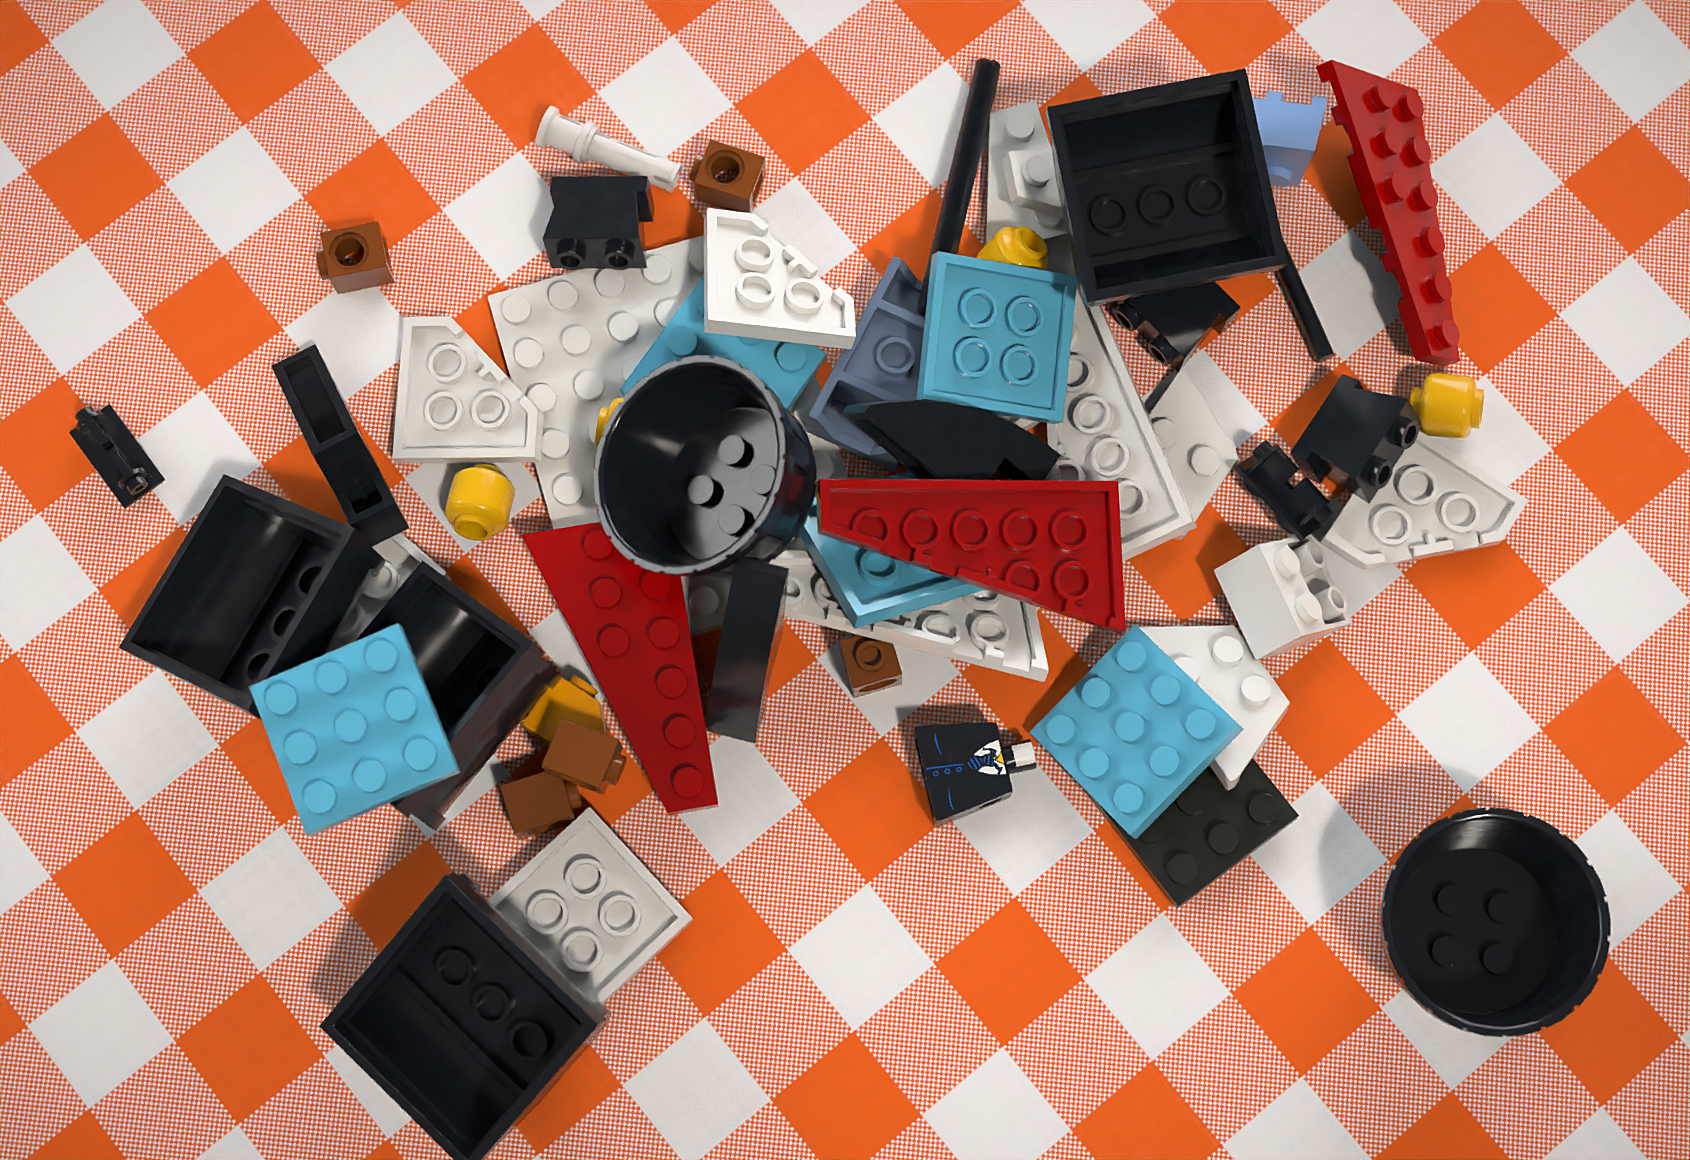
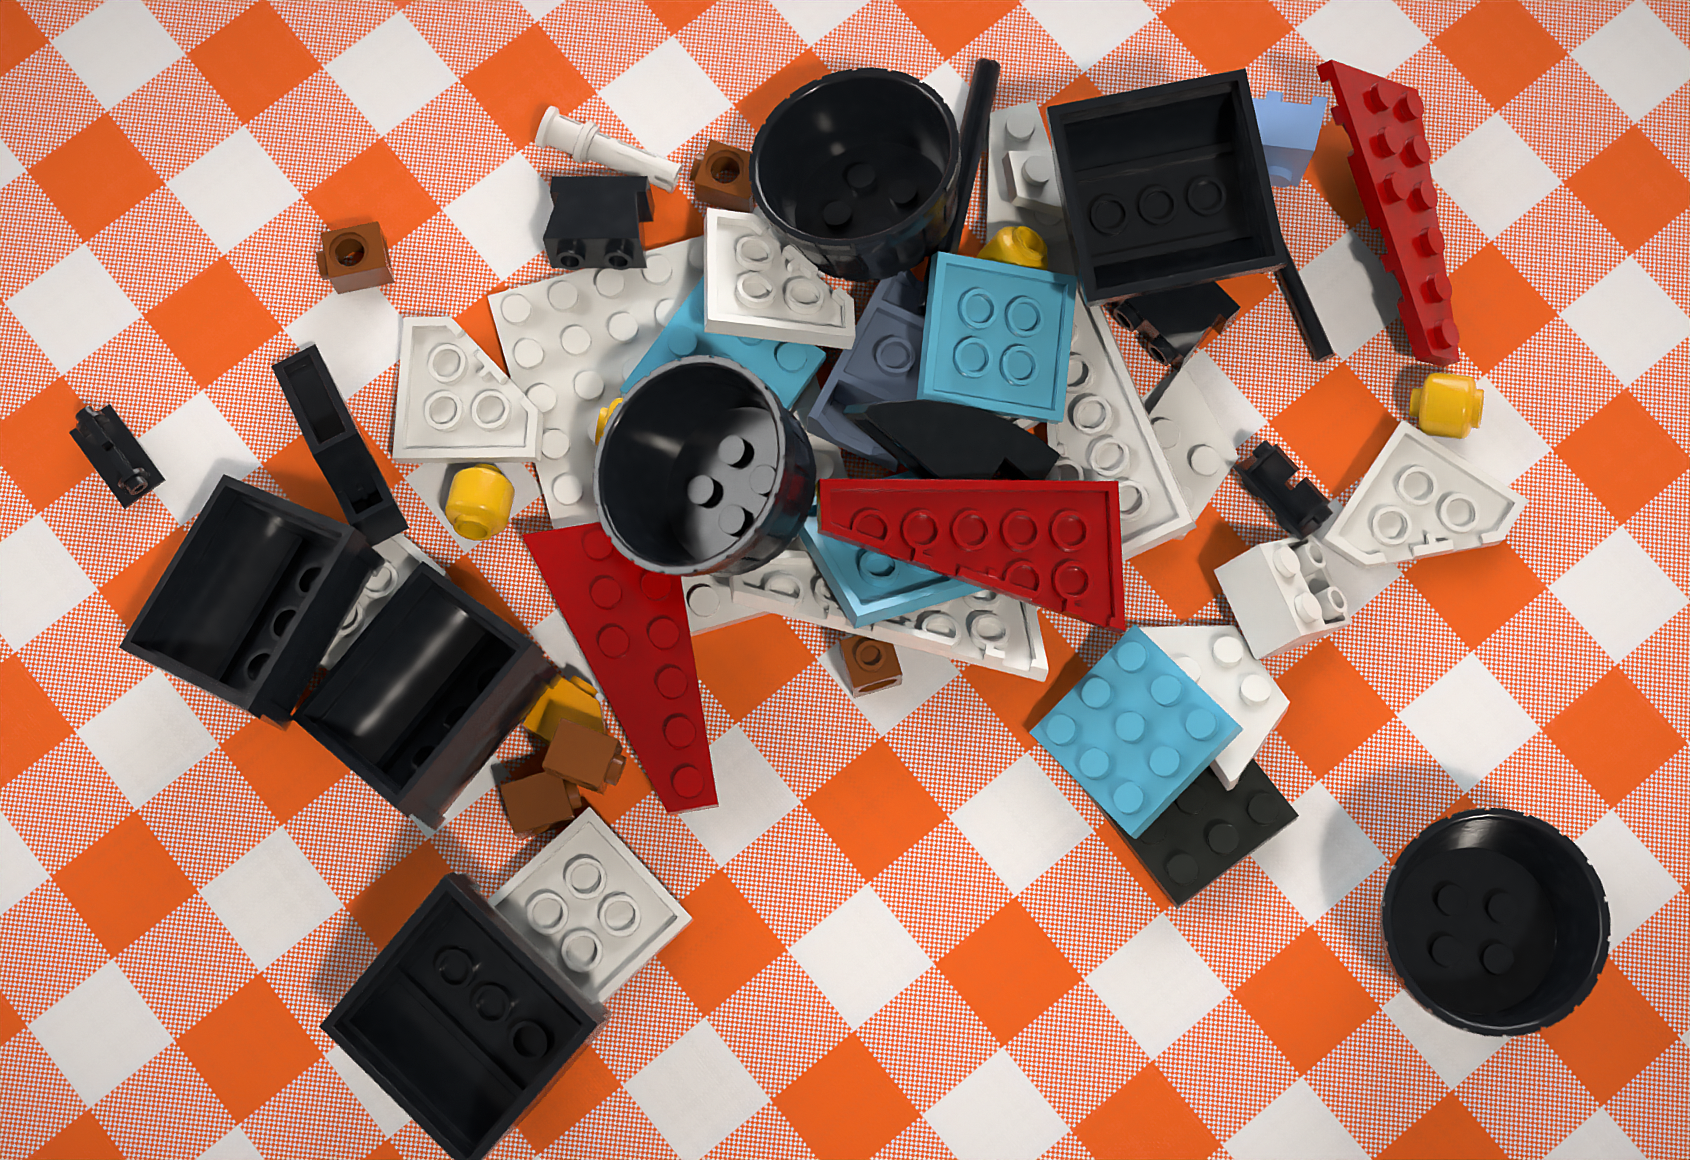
(354, 730): medium azure plate -> none
(747, 648): black slope -> none
(859, 172): none -> black piece
(967, 767): black torso -> none
(1356, 438): black hips -> none

